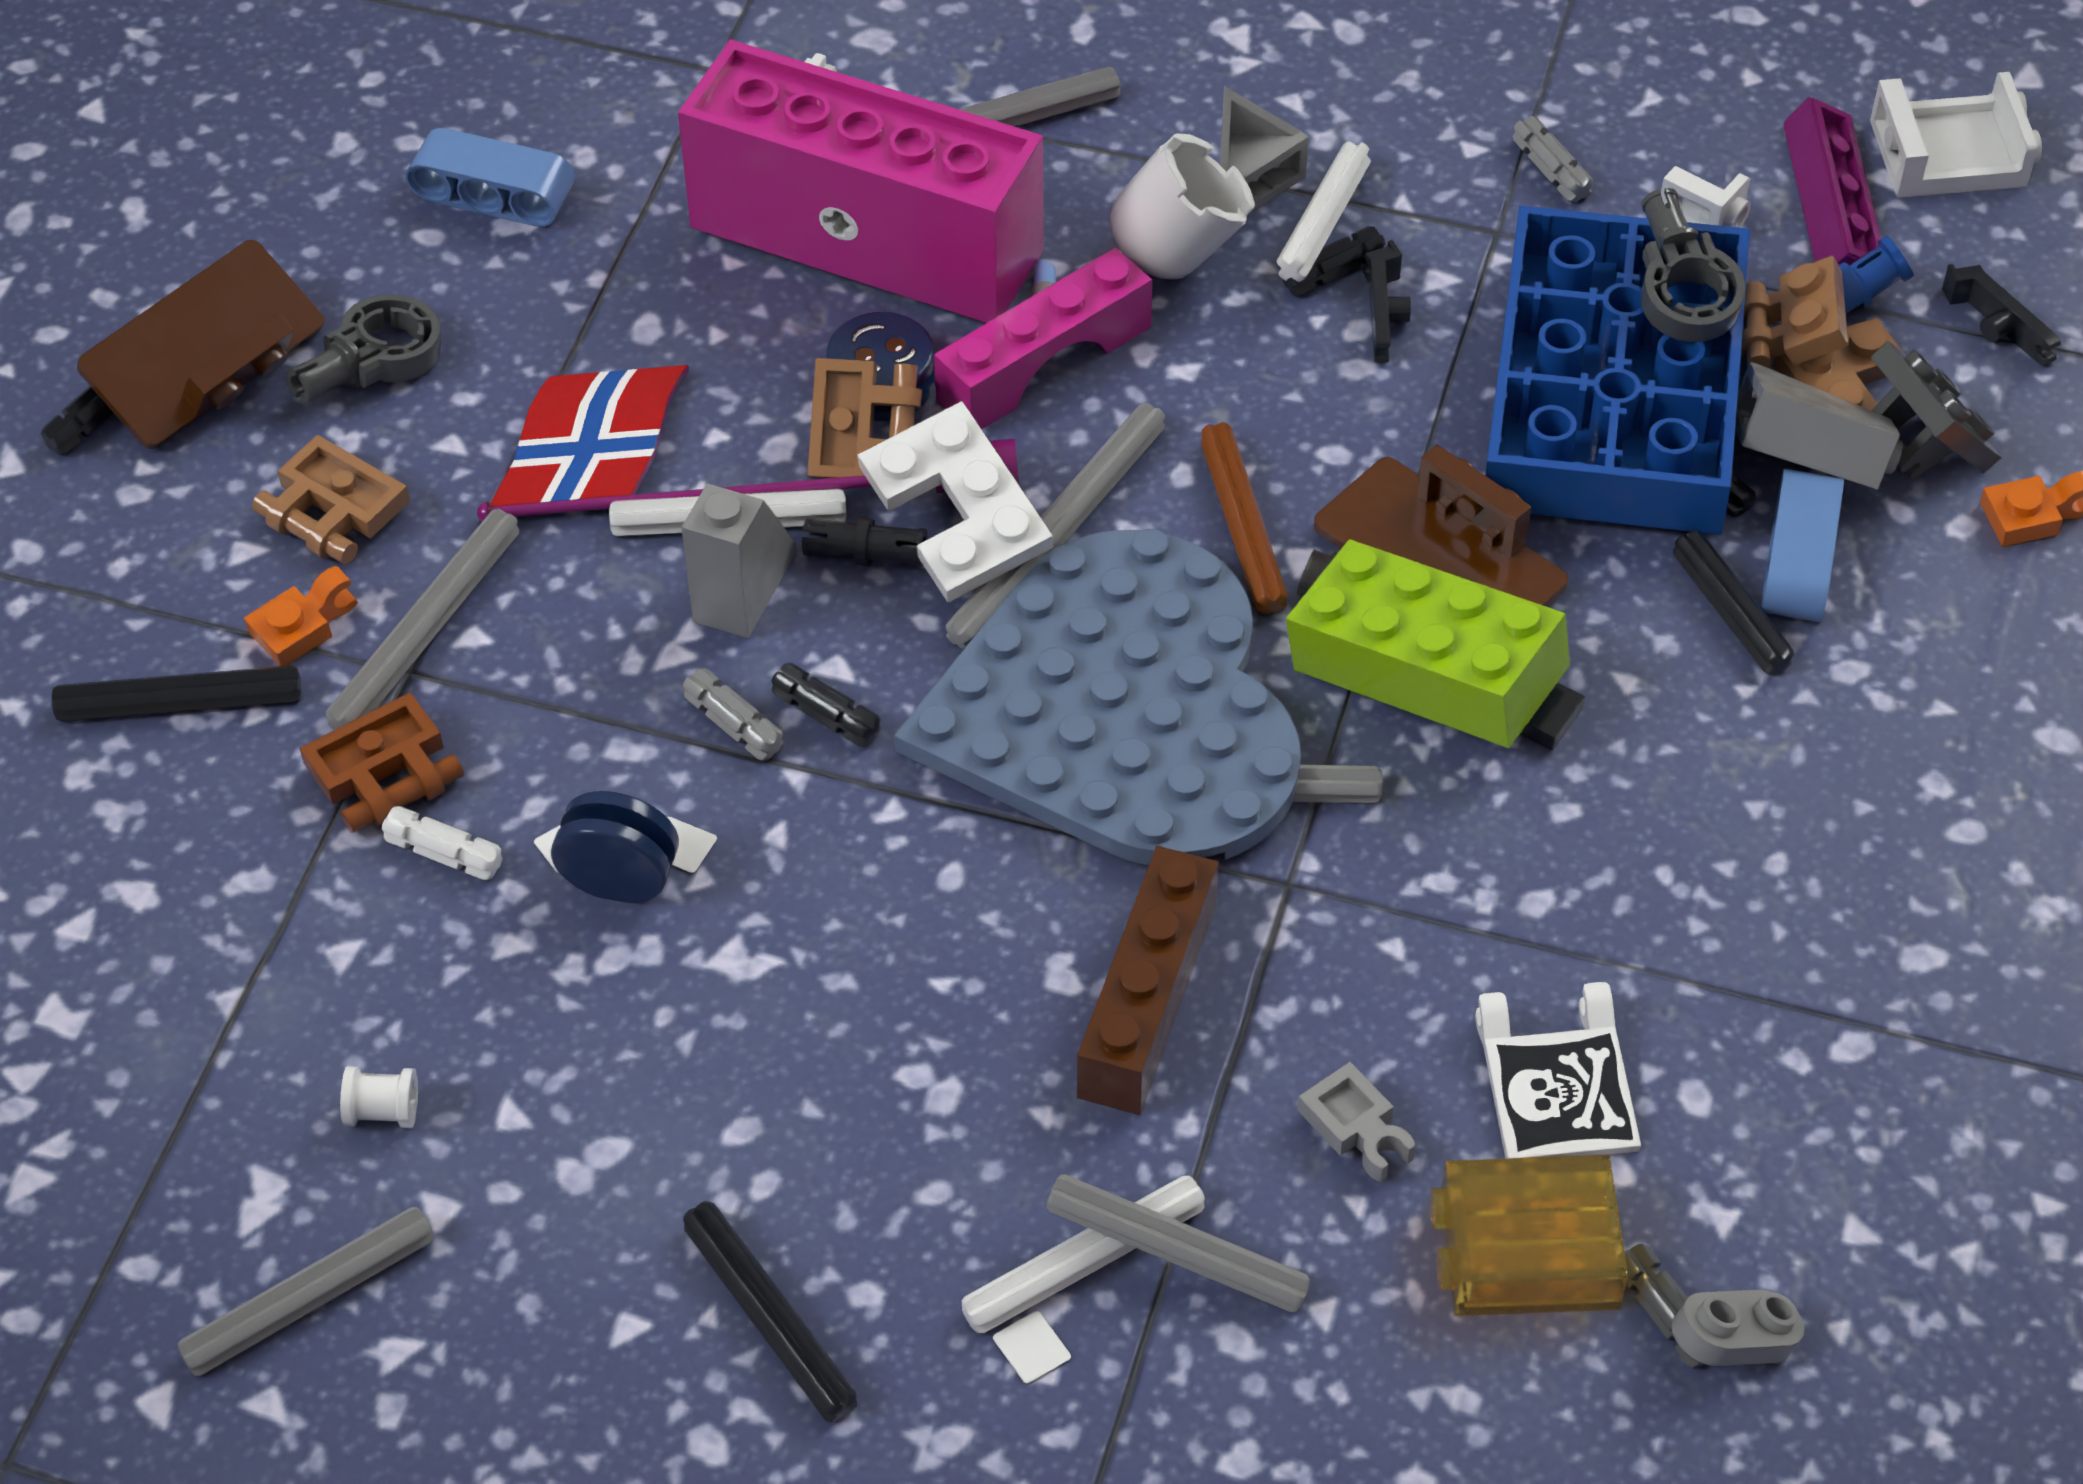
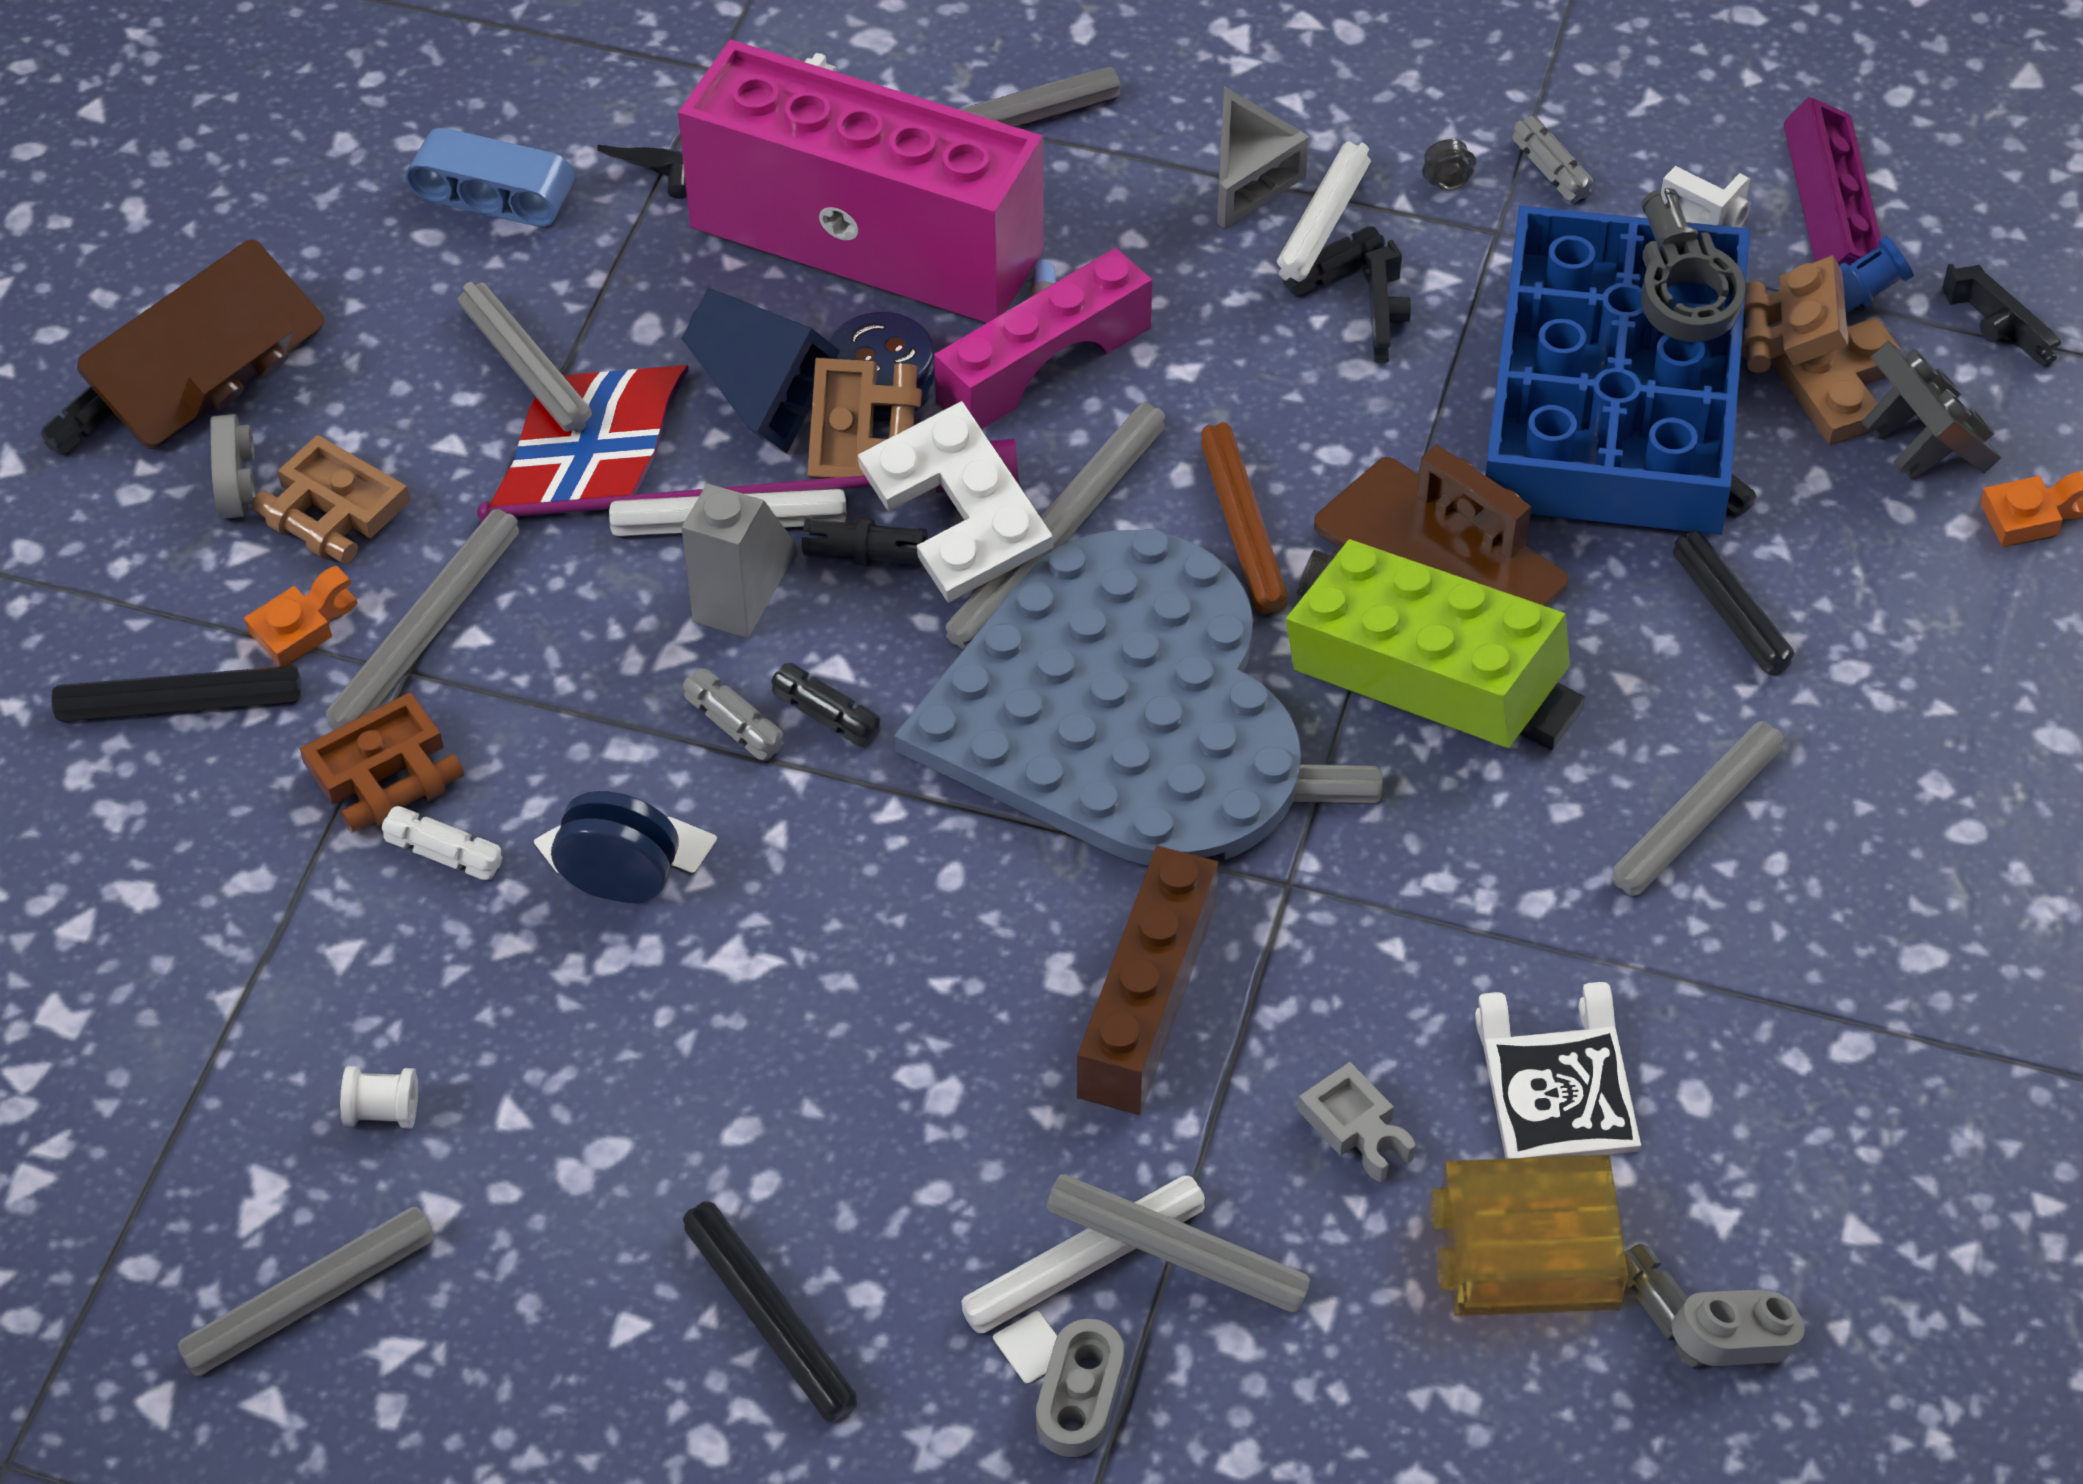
(231, 480): none -> light grey plate
(360, 359): dark grey pin -> none
(524, 357): none -> light grey axle
(661, 160): none -> black bar
(758, 363): none -> dark blue slope
(1080, 1392): none -> light grey plate
(1179, 209): white cylinder -> none
(1448, 164): none -> clear smoke plate
(1697, 808): none -> light grey axle
(1802, 545): medium blue beam -> none
(1814, 428): light grey slope -> none
(1955, 141): white panel -> none

